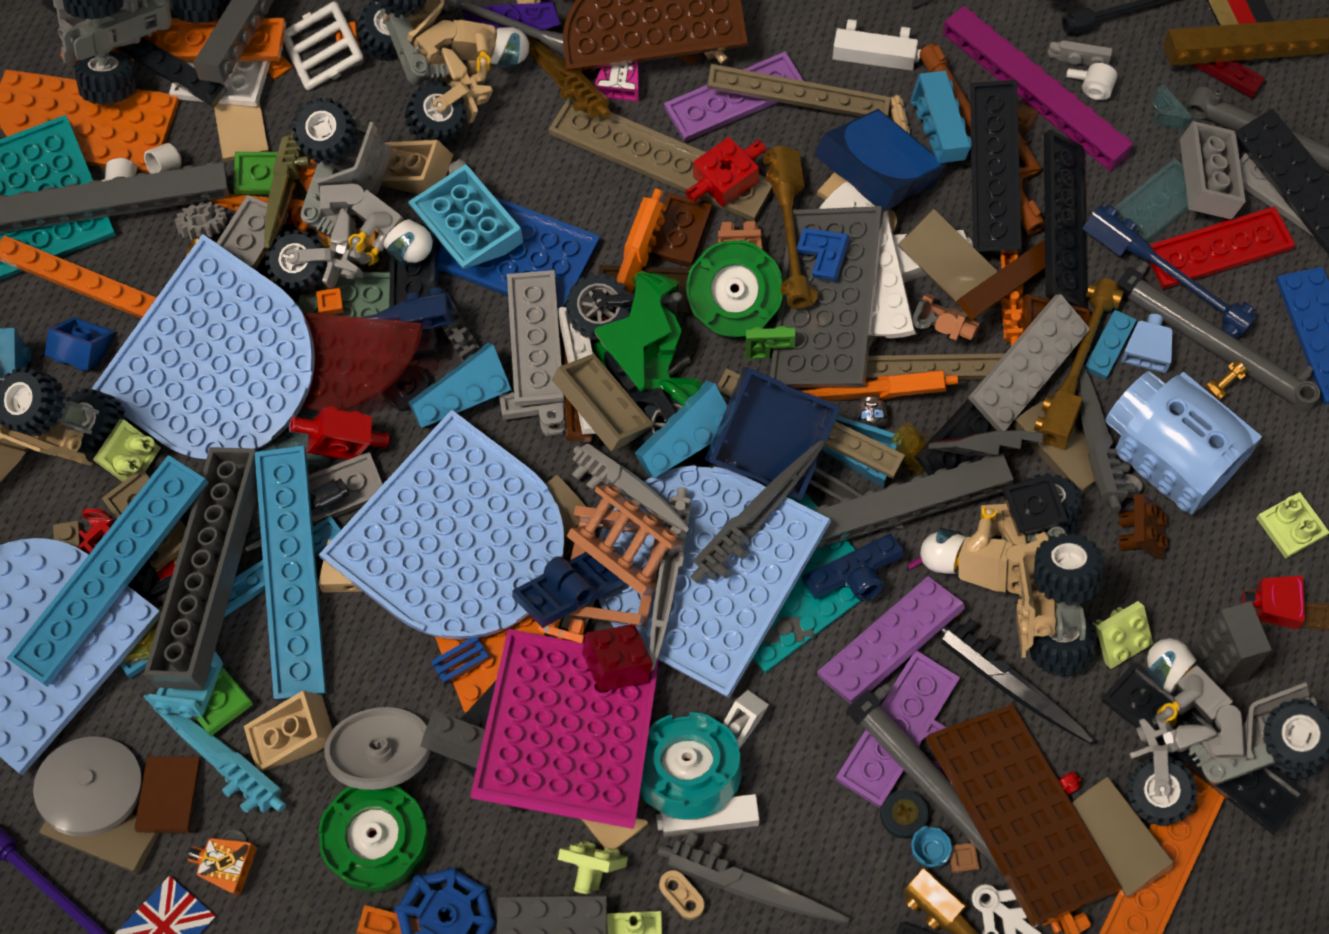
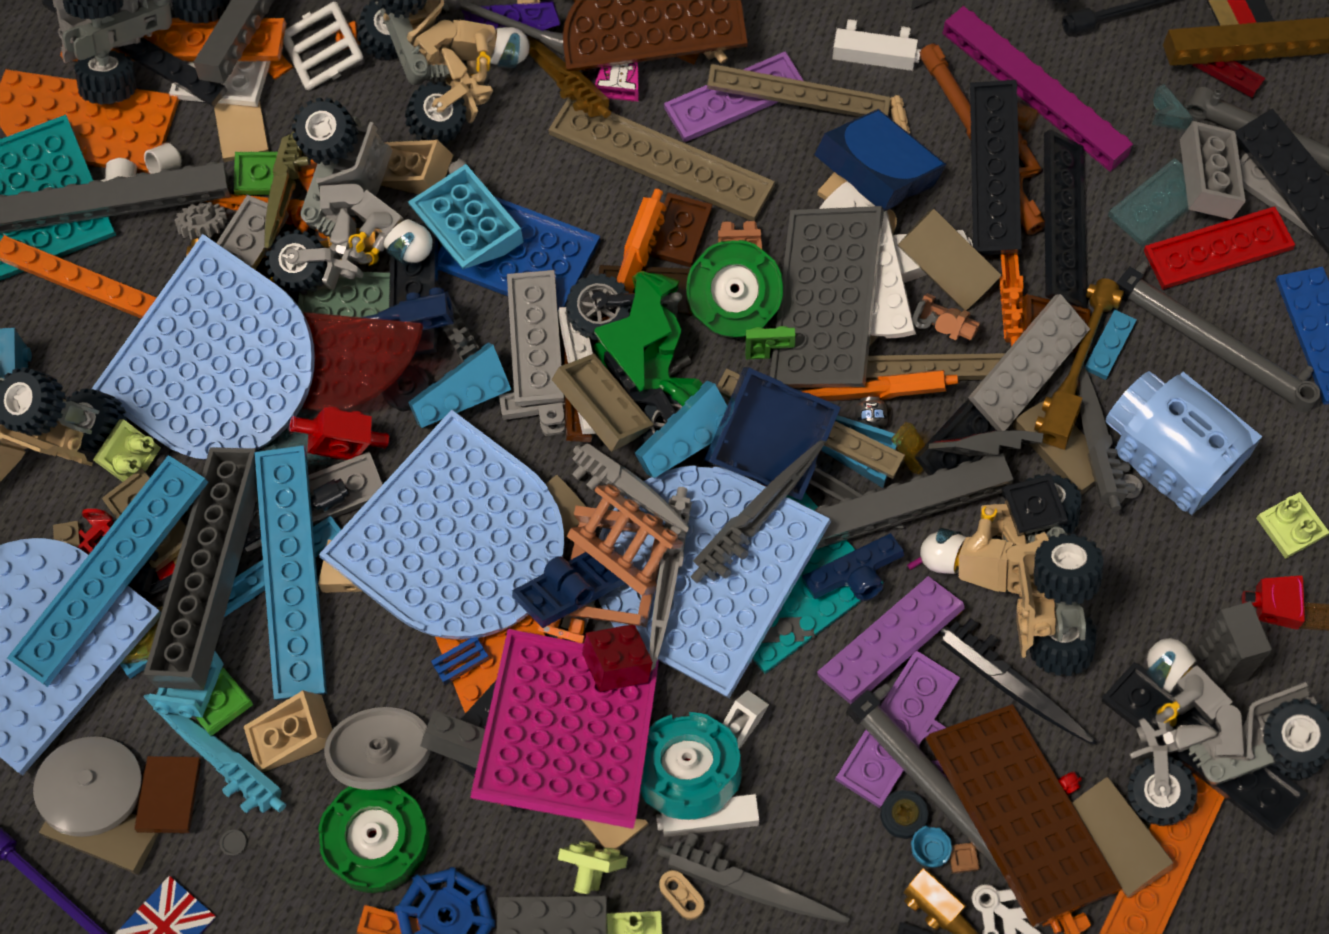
(78, 343): blue slope -> none
(224, 863): torso -> none
(330, 301): orange plate -> none
(725, 171): red brick -> none
(787, 182): pearl gold bar -> none
(829, 249): blue plate -> none
(941, 116): dark azure wedge -> none
(1003, 281): reddish brown tile -> none
(1079, 53): light grey hinge -> none
(1097, 80): white piece -> none
(1123, 237): dark blue bar -> none
(1123, 634): yellowish green plate -> none
(1149, 527): reddish brown plate -> none
(1150, 345): light blue torso -> none
(1217, 389): pearl gold bar -> none

